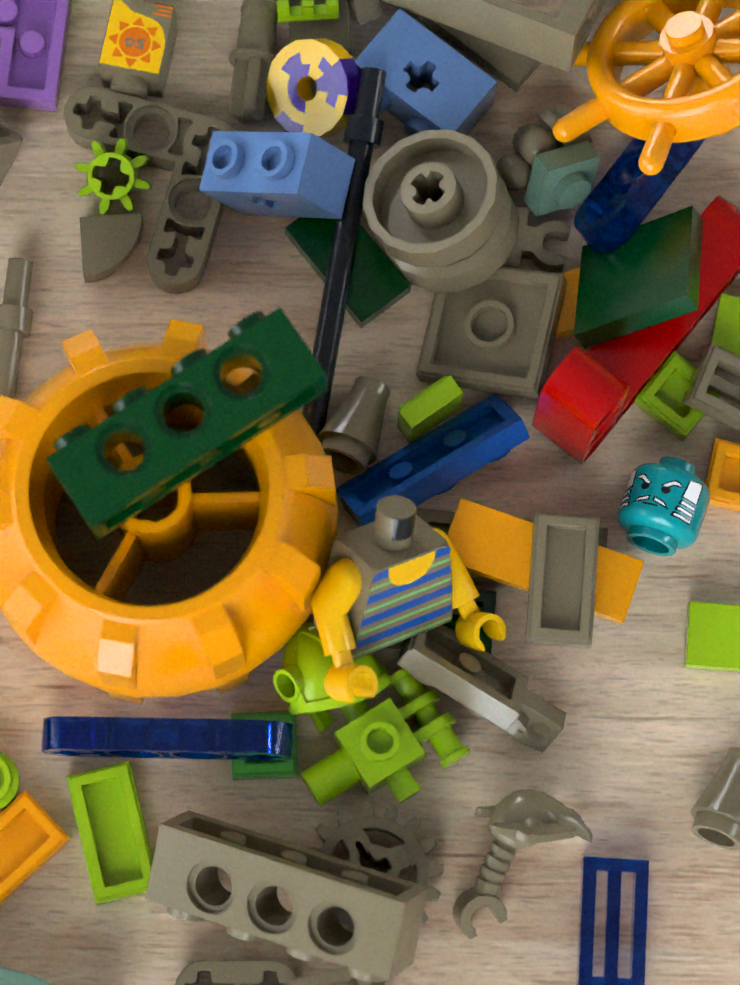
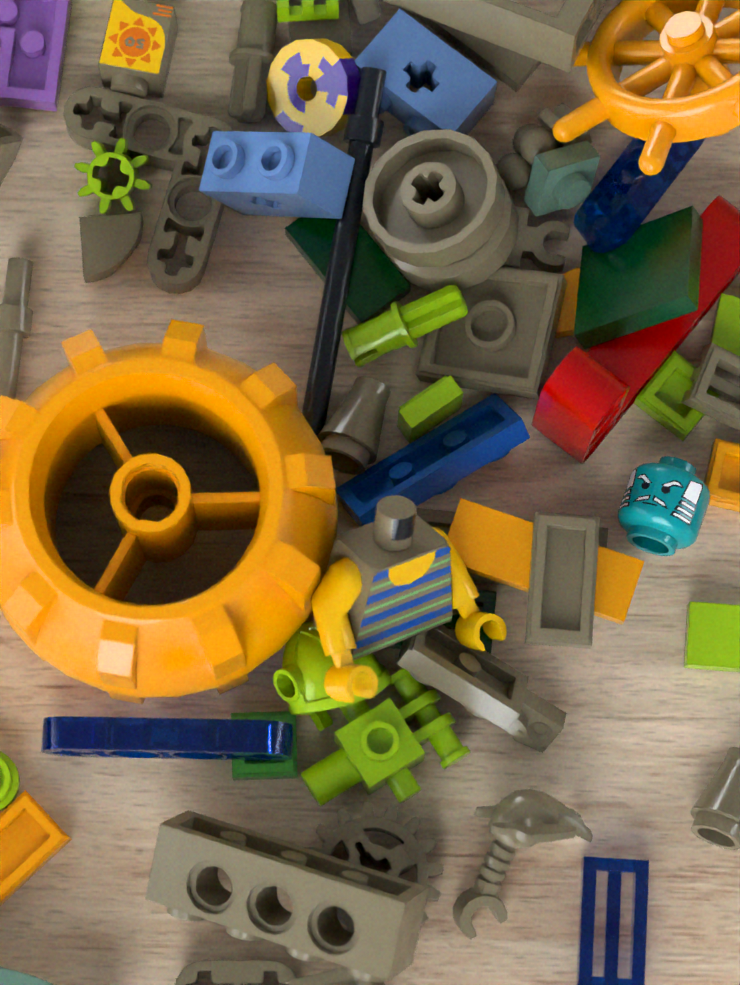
(112, 831): lime tile -> none
(172, 458): dark green brick -> none
(404, 324): none -> lime axle

